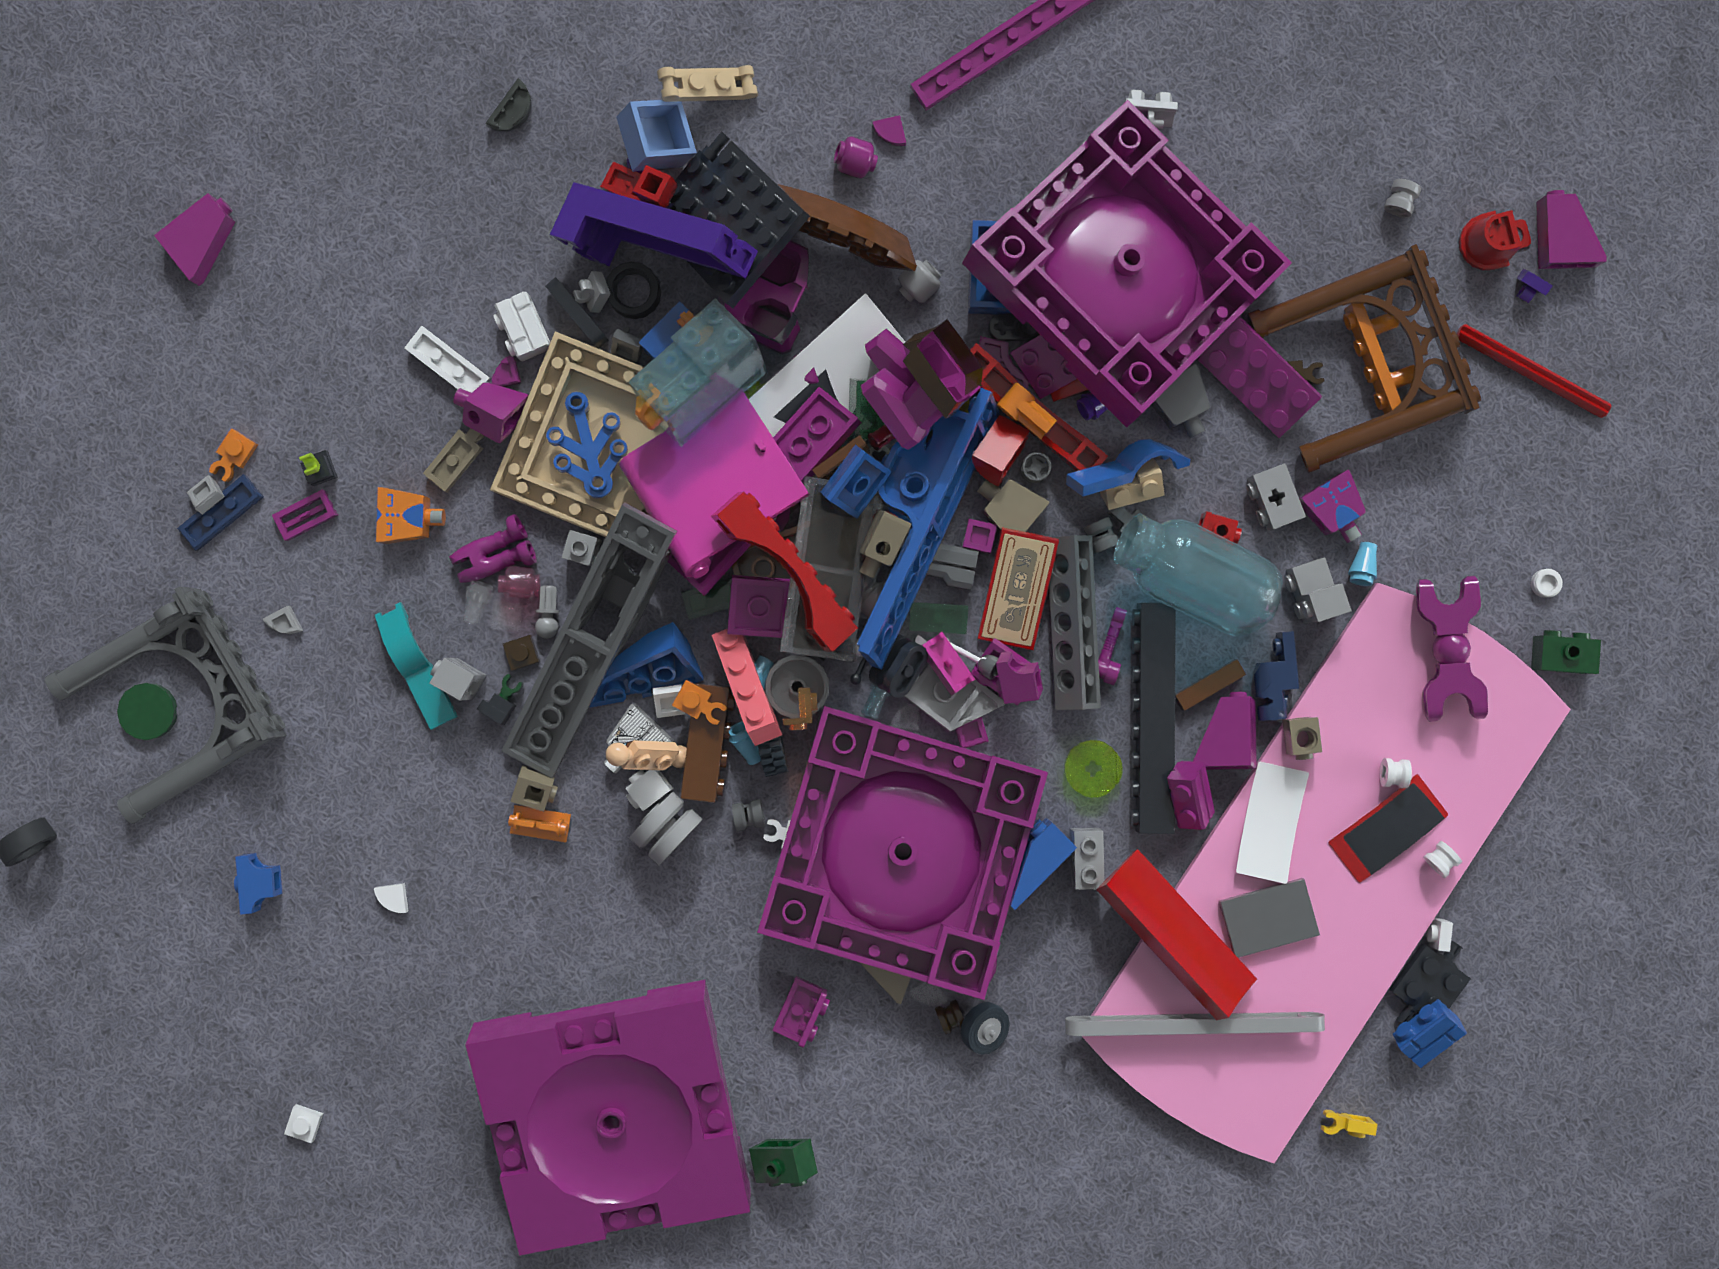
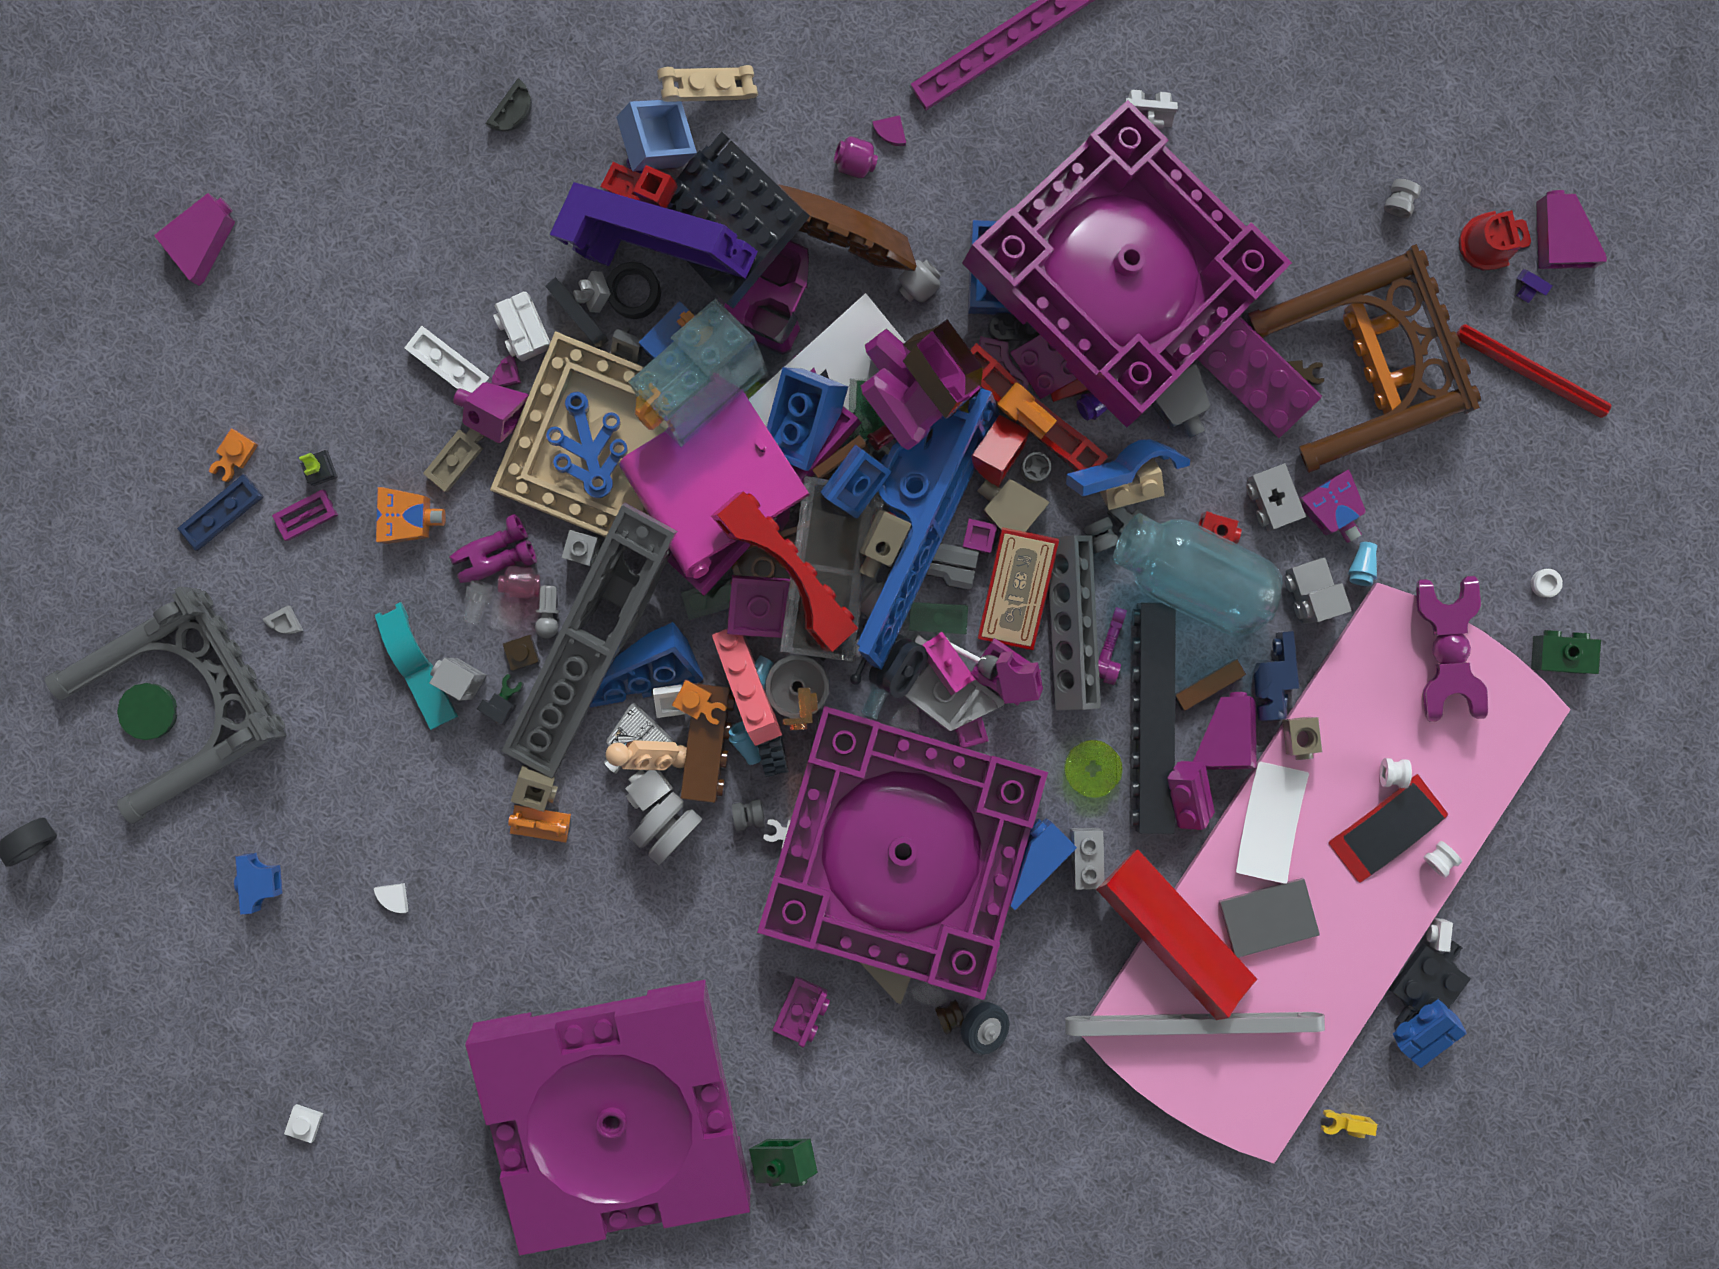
(205, 494): light grey tile -> none
(804, 414): none -> blue slope

